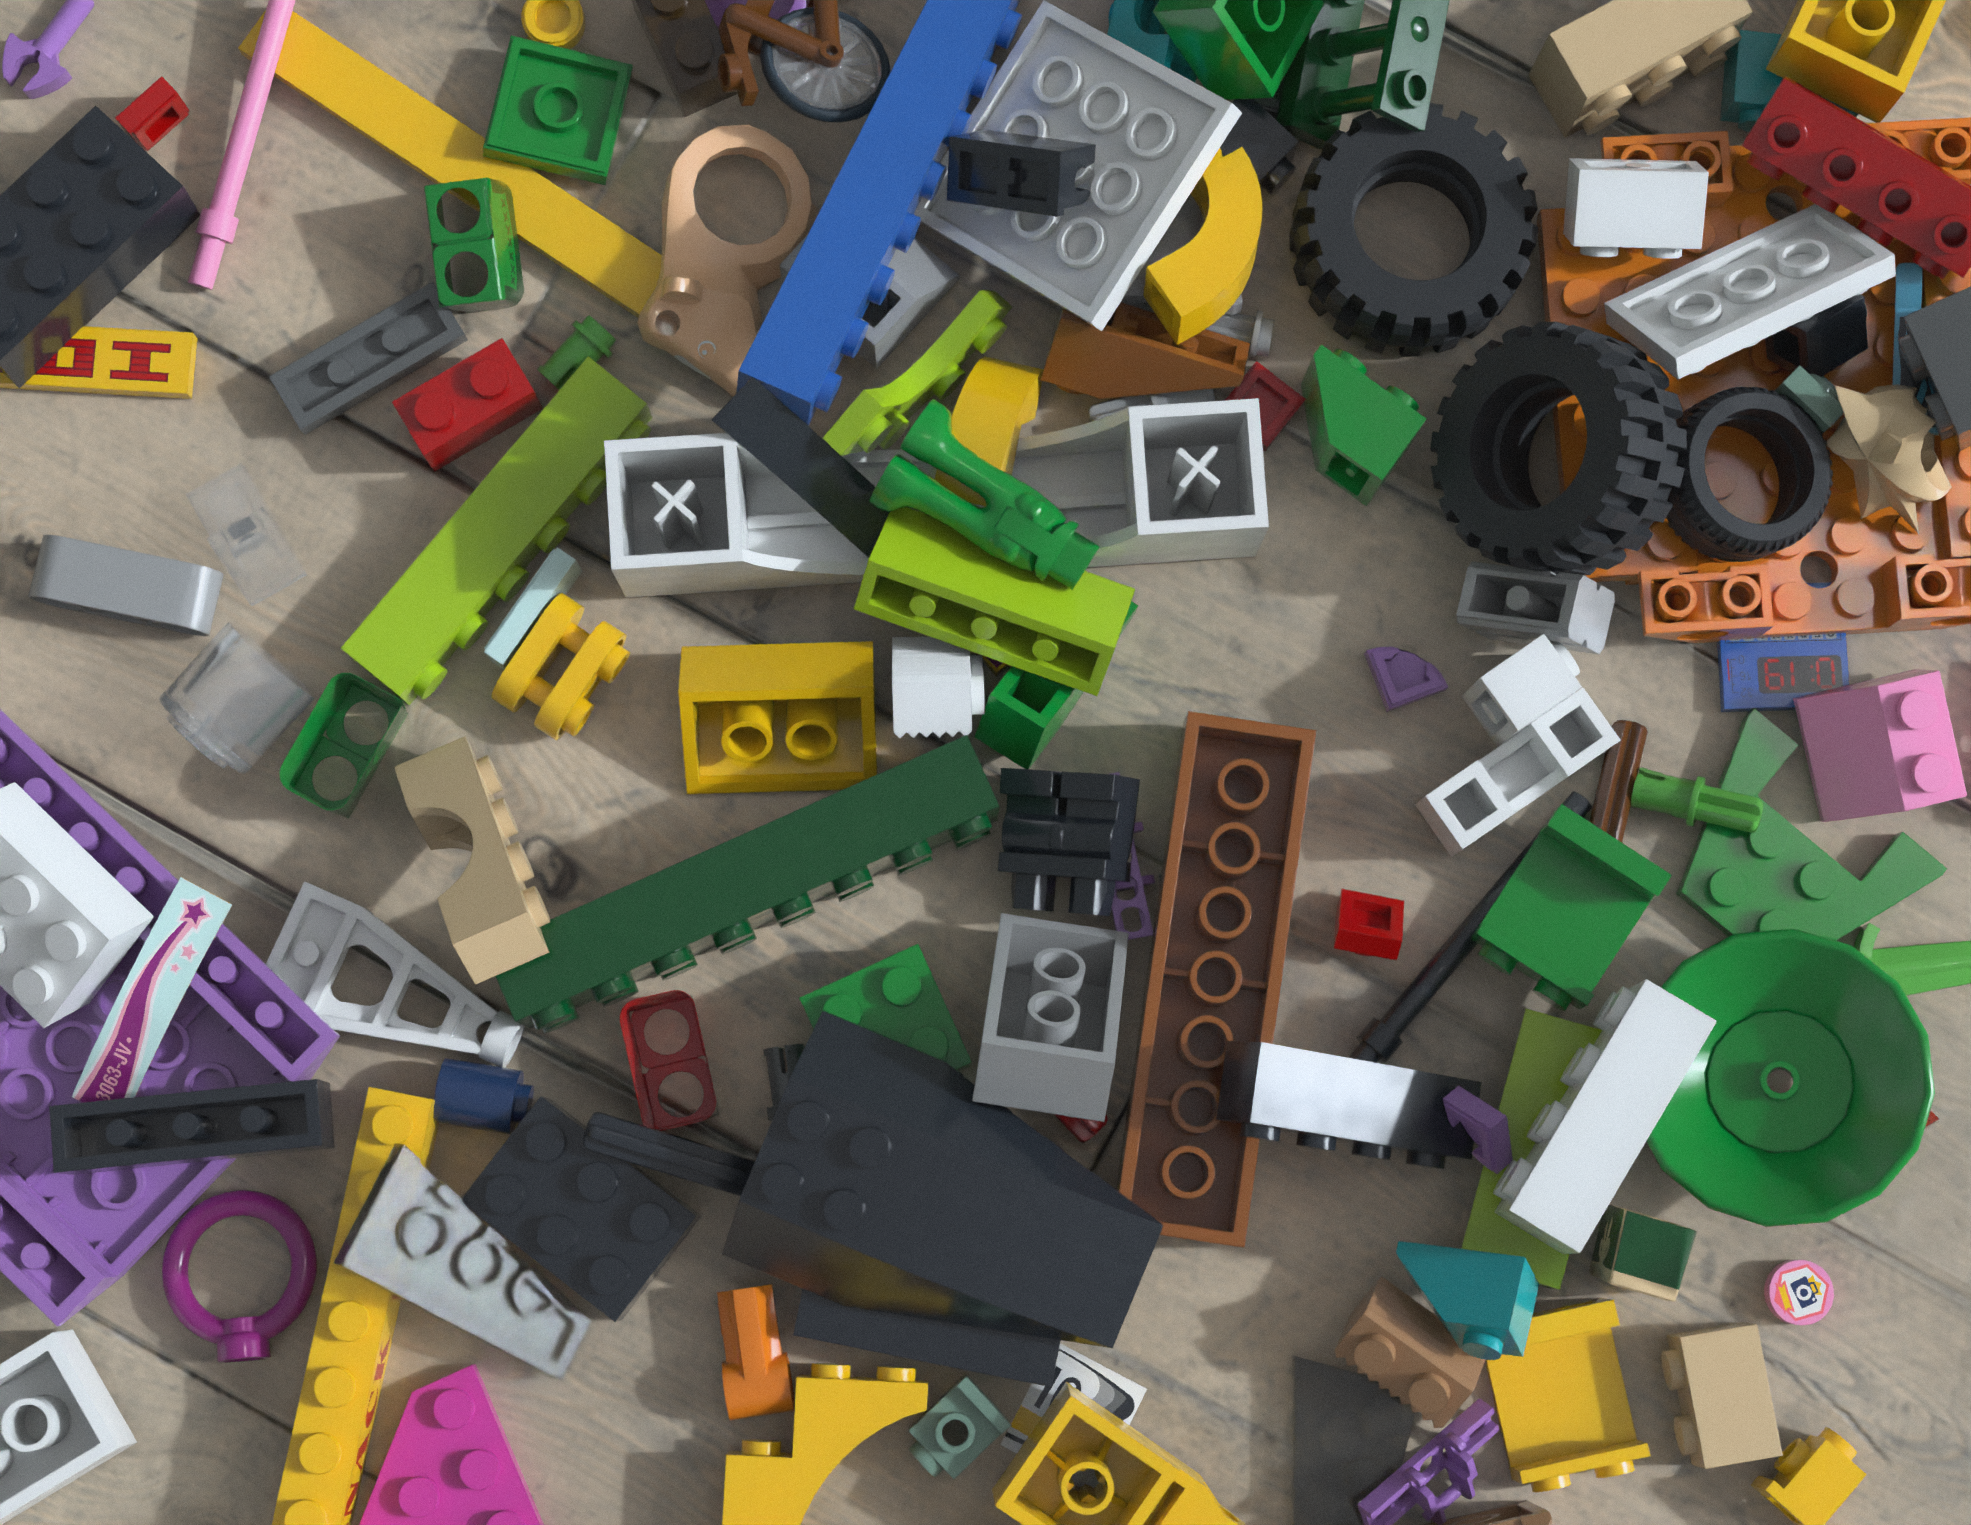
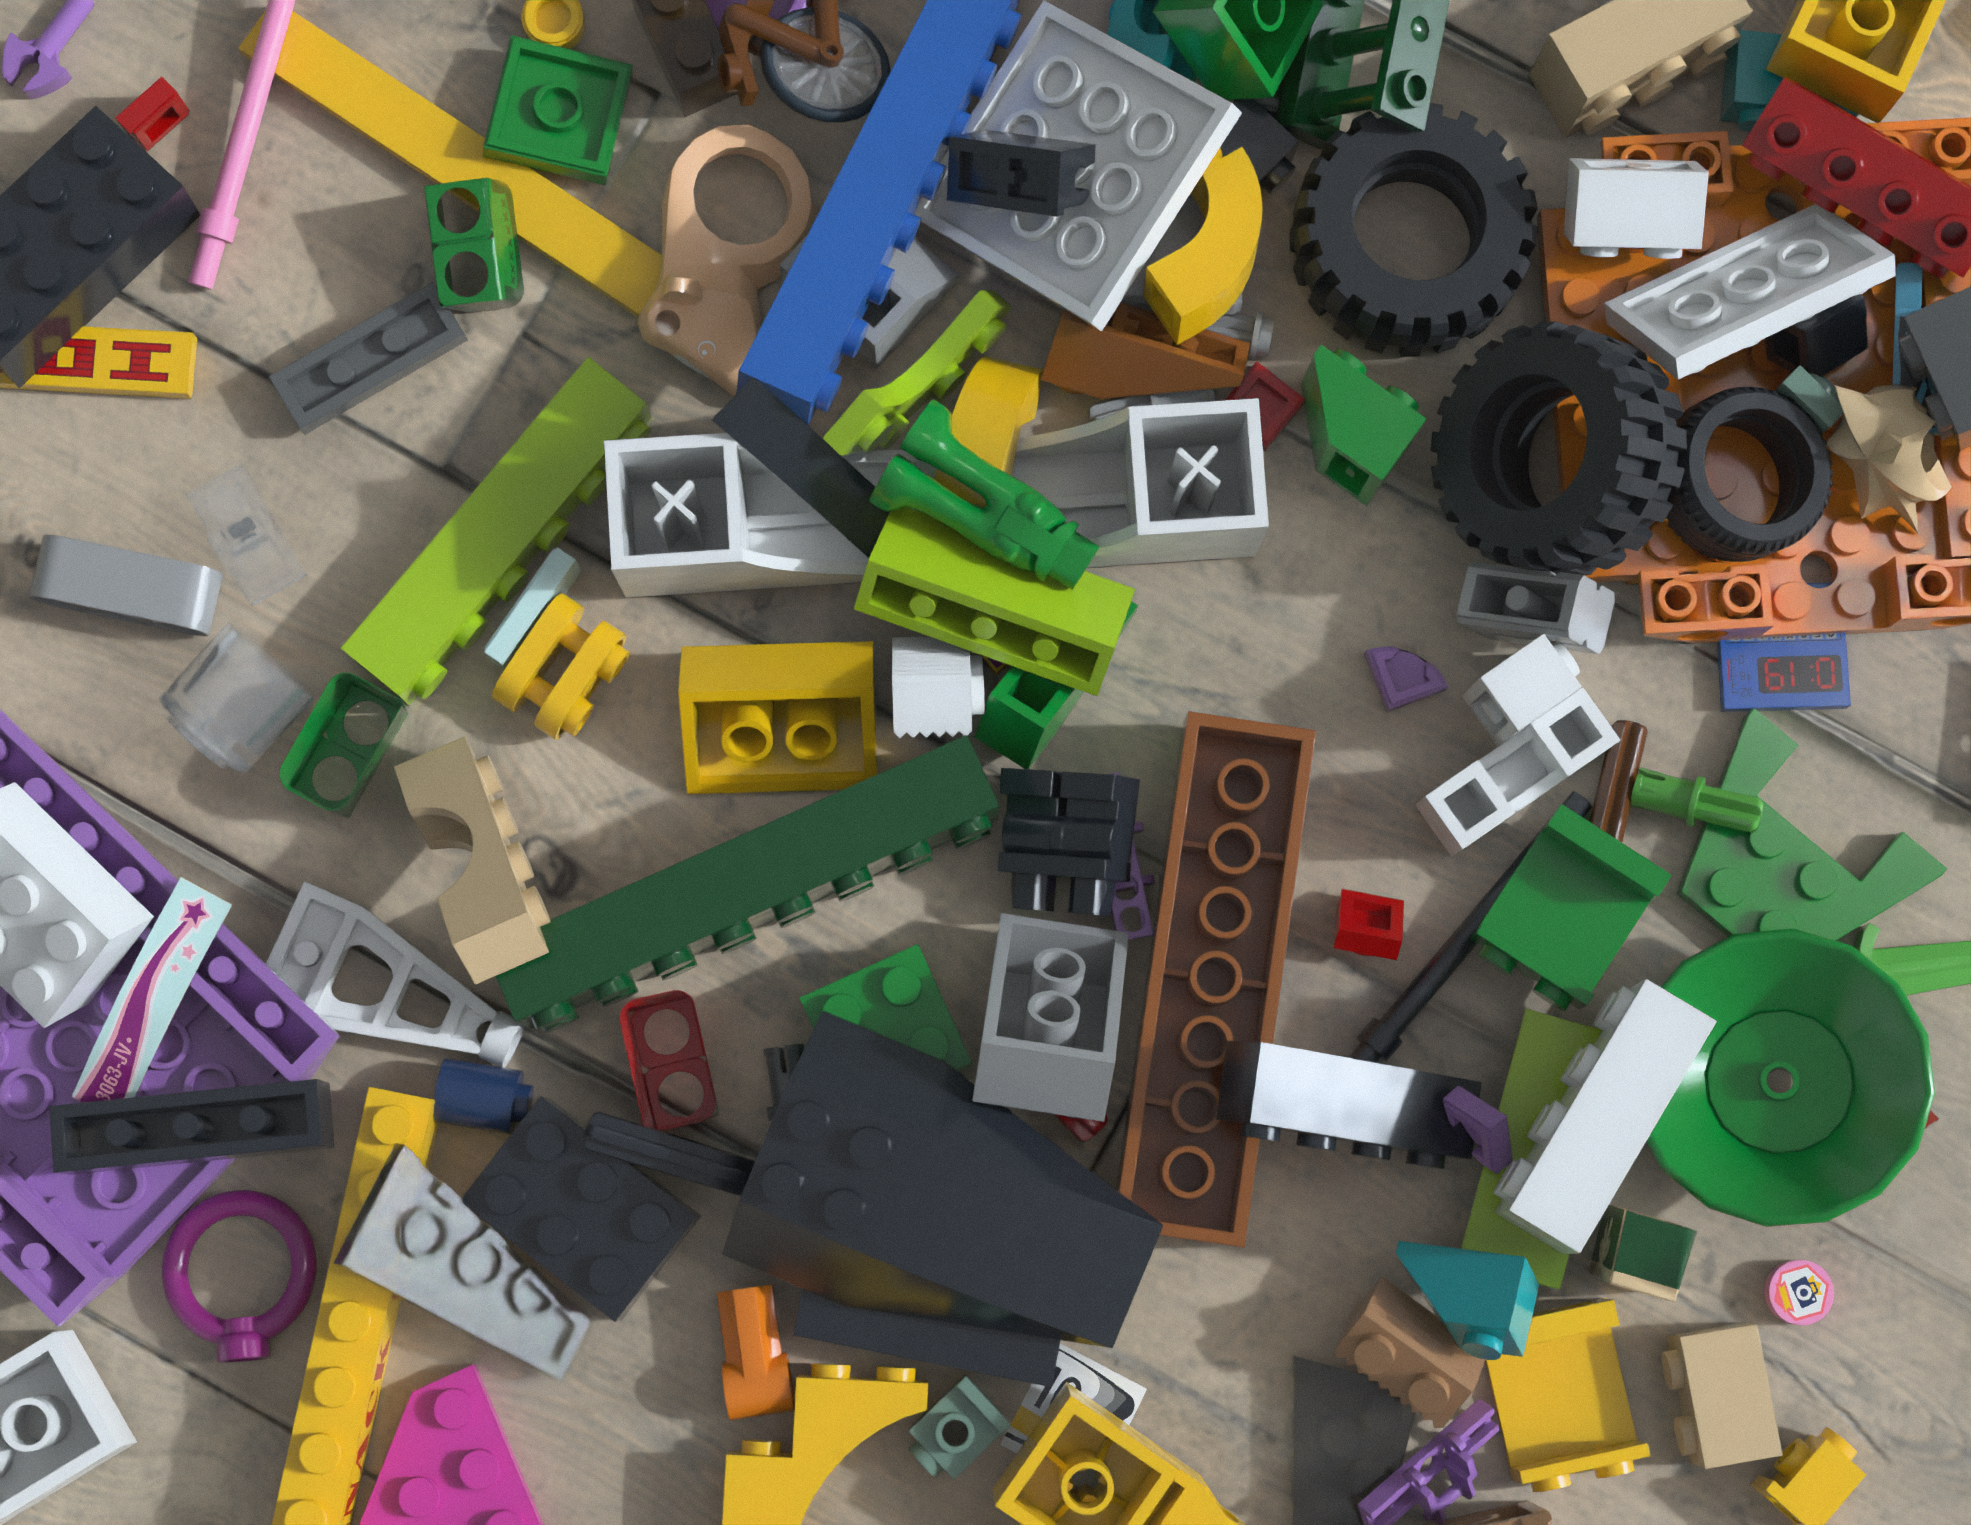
(467, 404): red brick -> none
(586, 340): bright green pin -> none
(1880, 746): bright pink slope -> none

